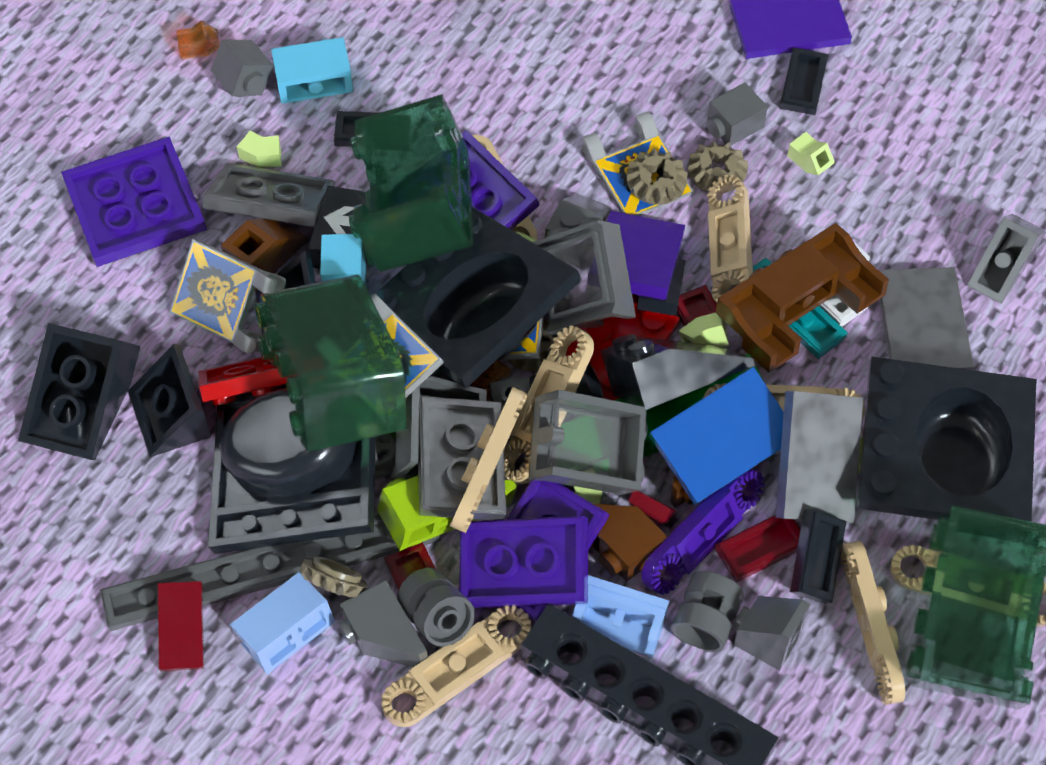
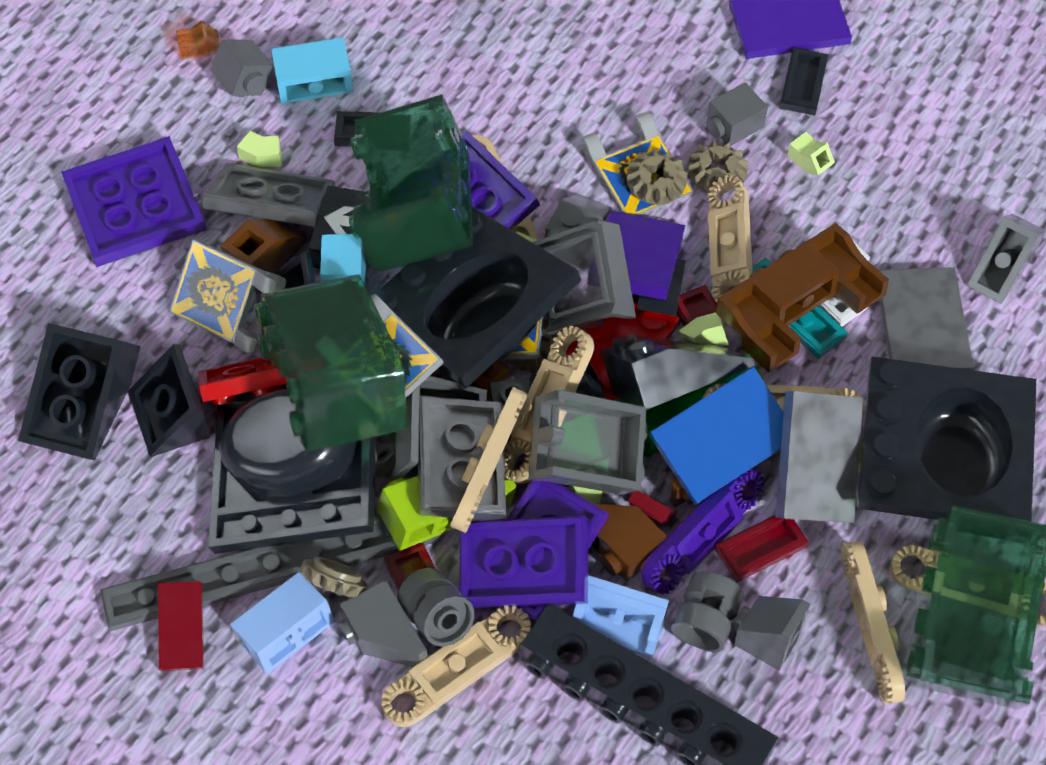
(818, 556): black tile -> none

